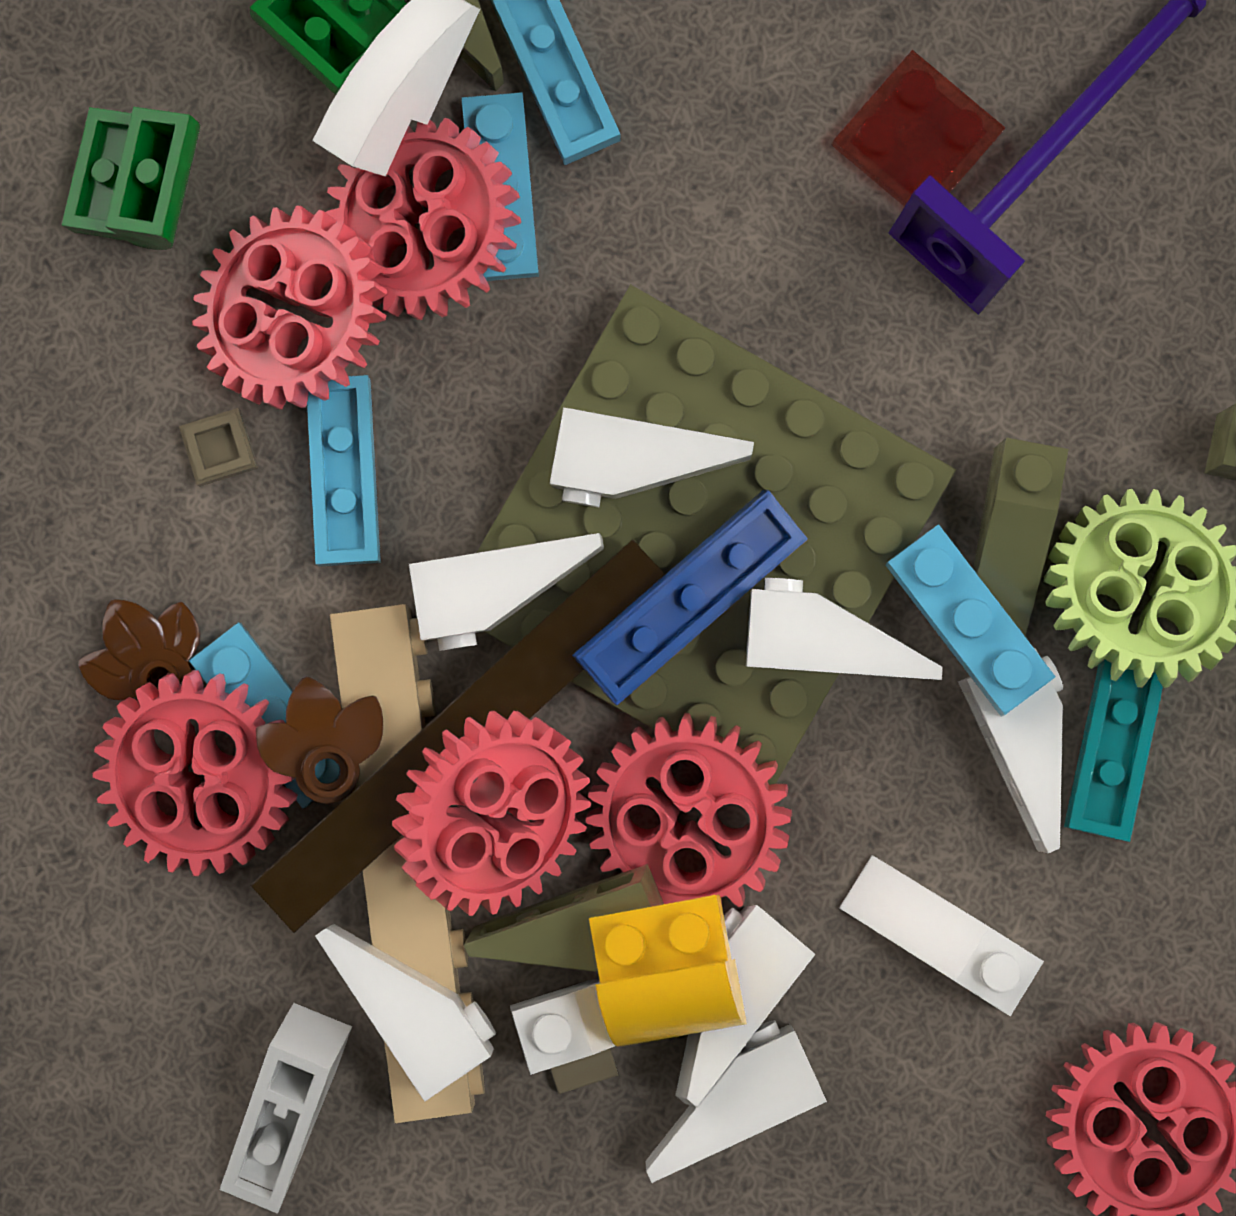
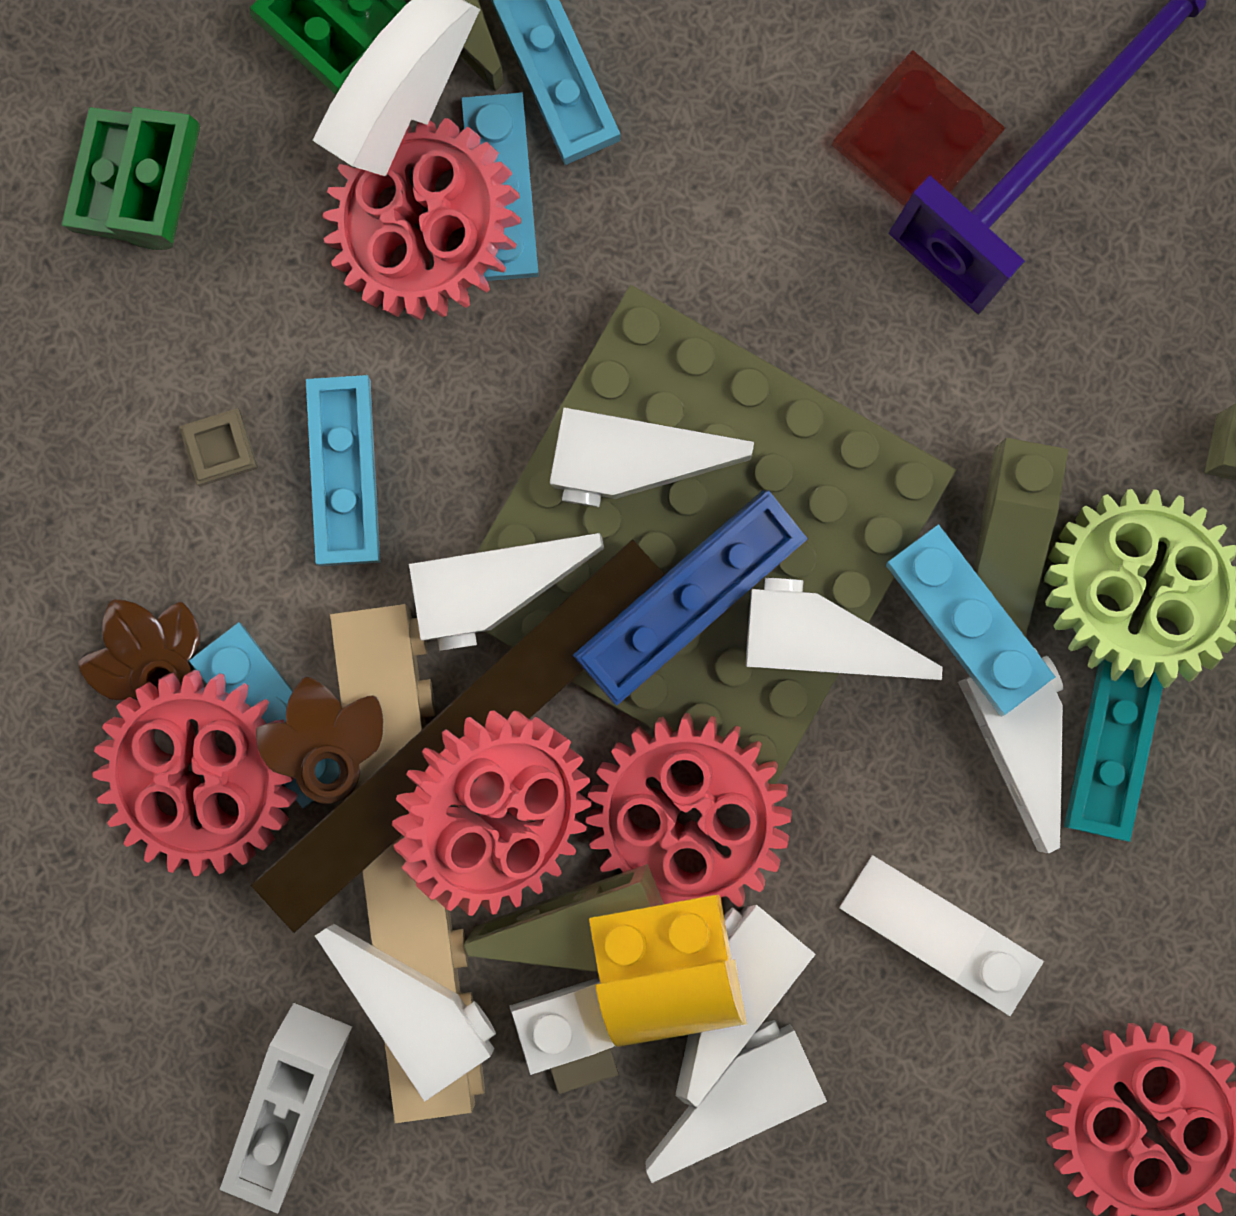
(310, 254): coral gear -> none

